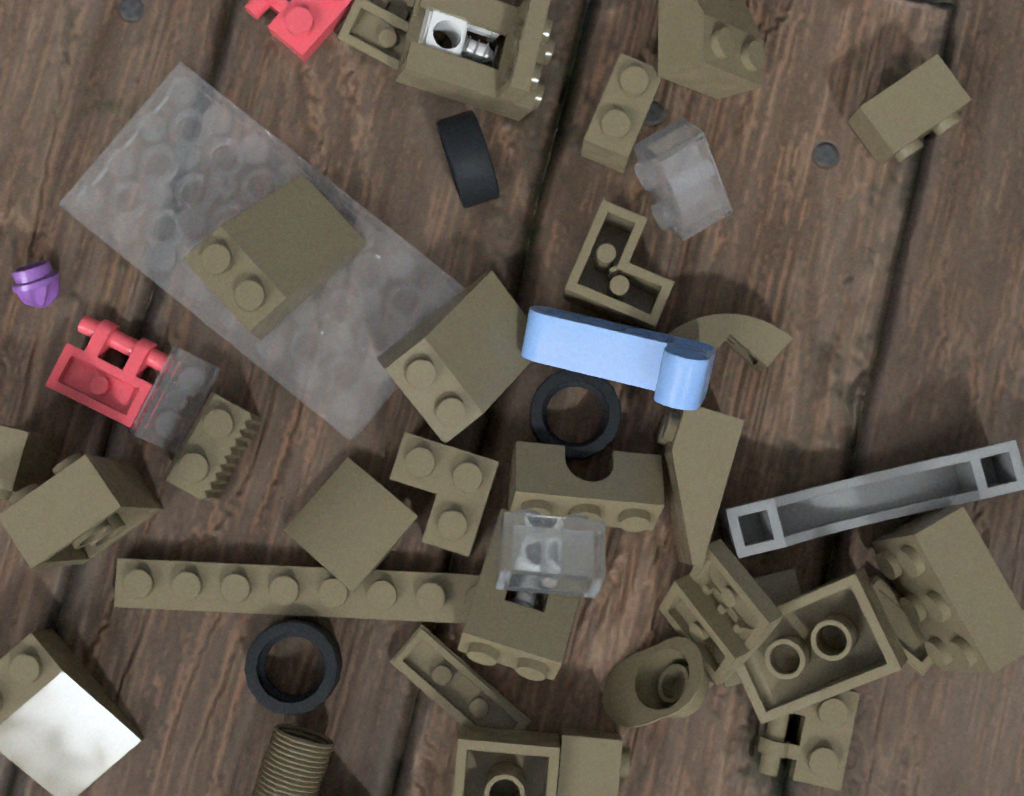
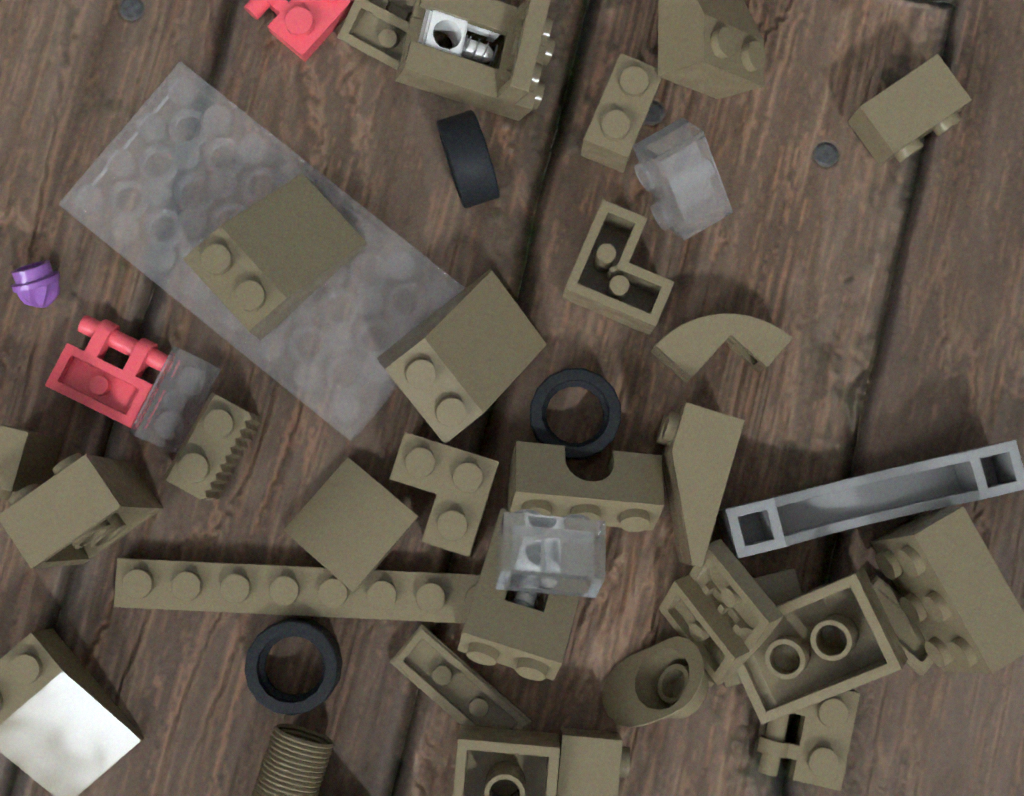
(622, 353): light blue beam -> none

